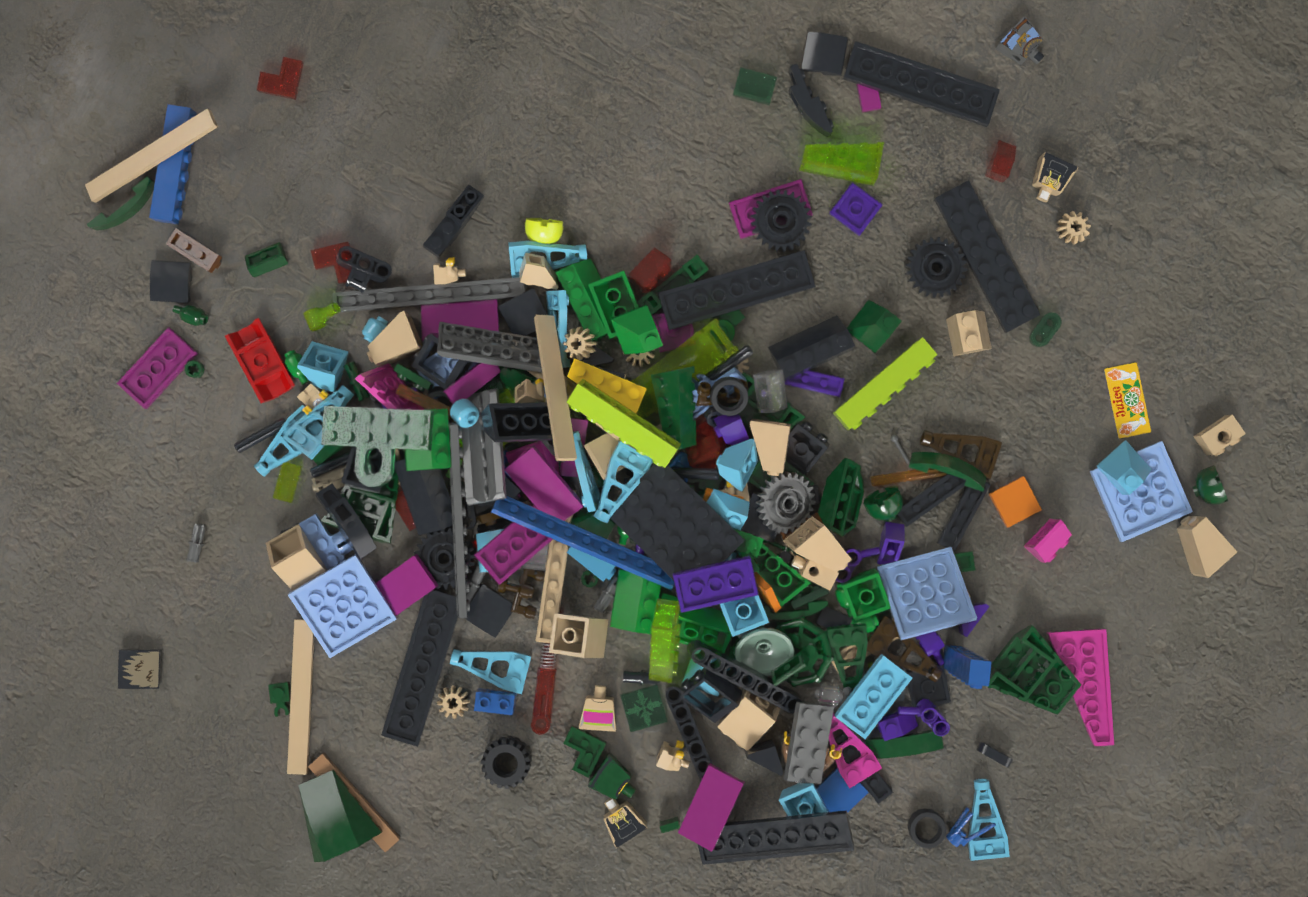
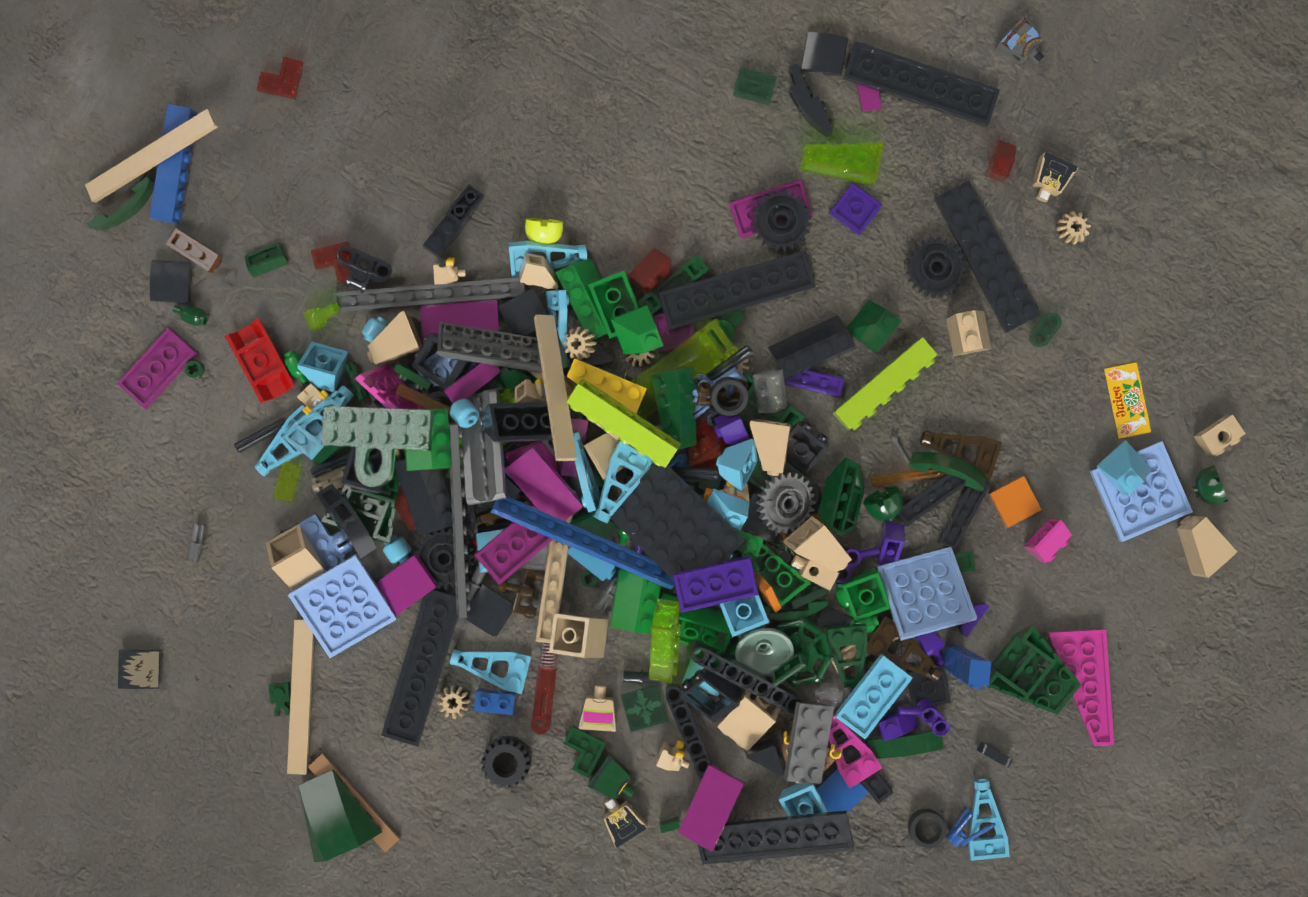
(397, 550): none -> medium azure head

